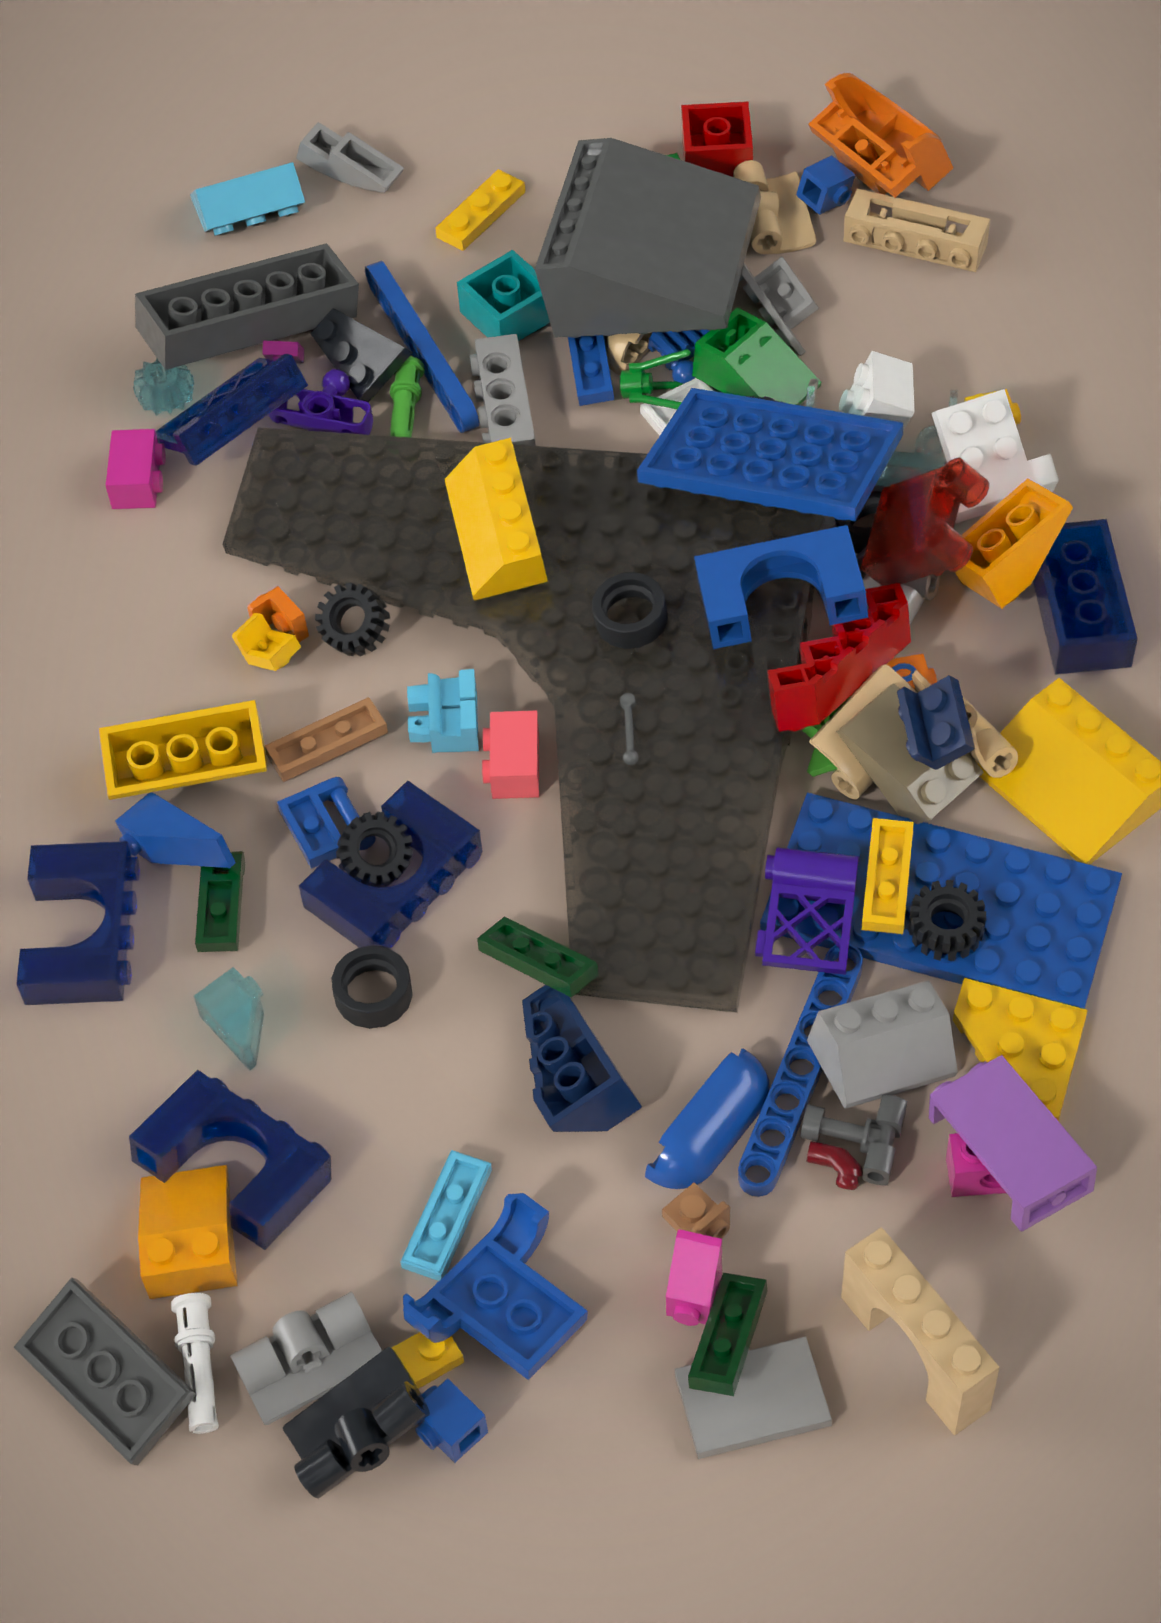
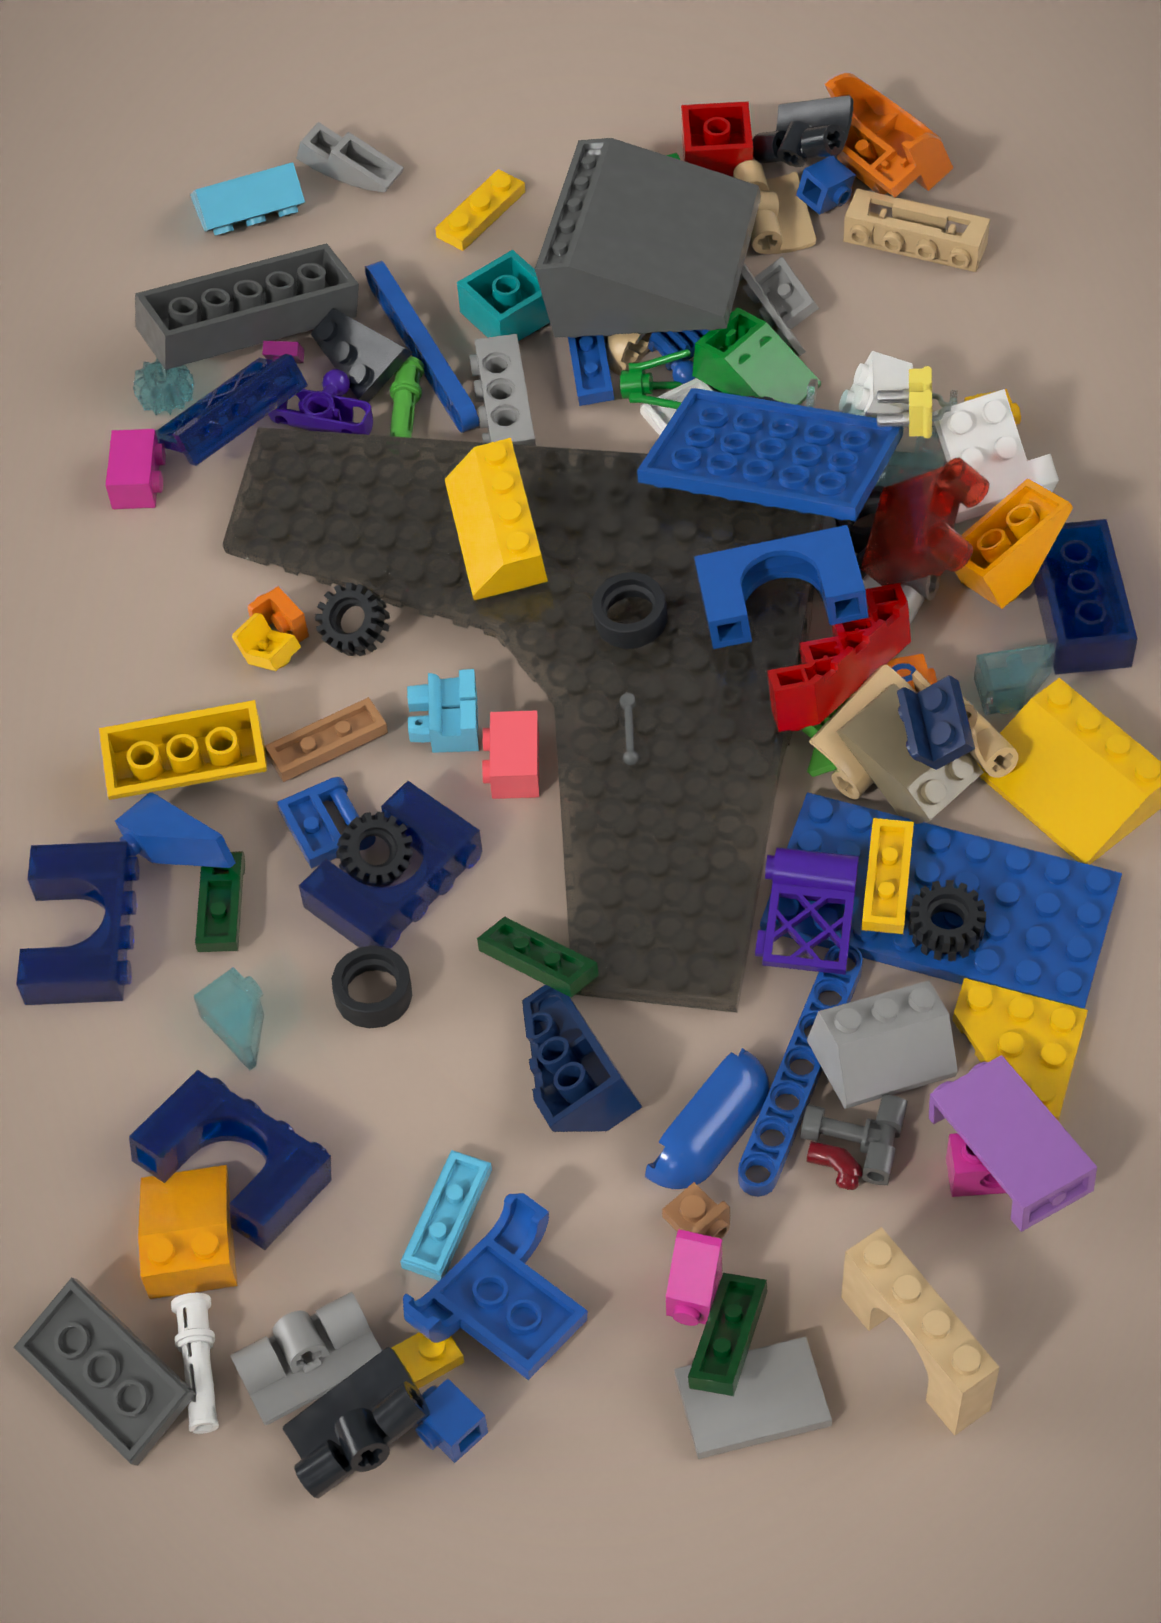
(806, 131): none -> black panel
(919, 398): none -> piece
(1011, 677): none -> clear light blue slope

